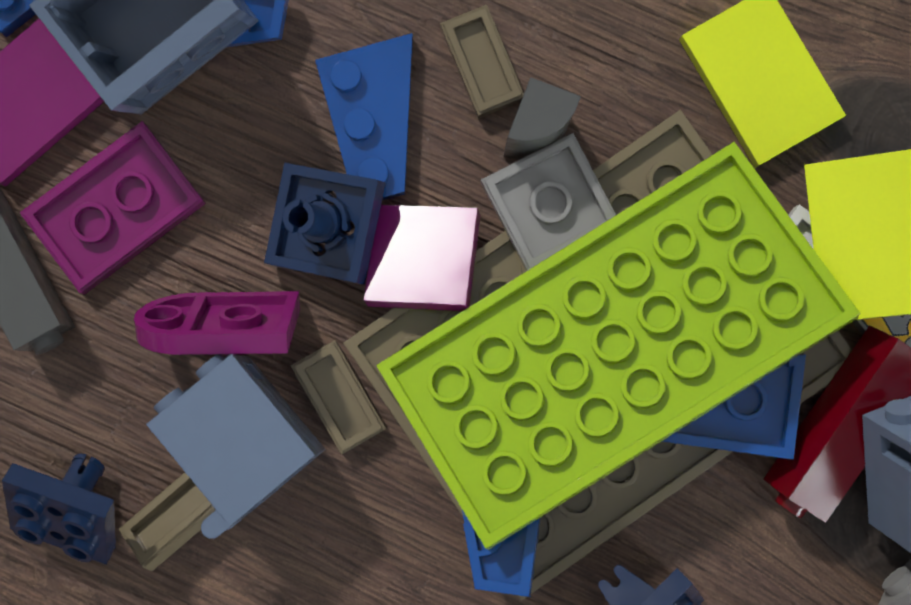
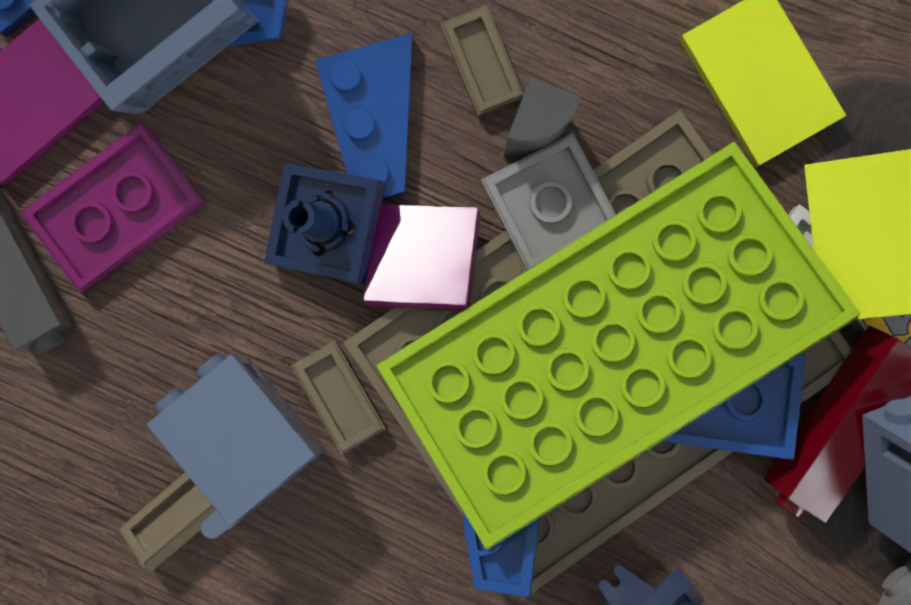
(62, 511): dark blue plate -> none
(219, 323): magenta tile -> none

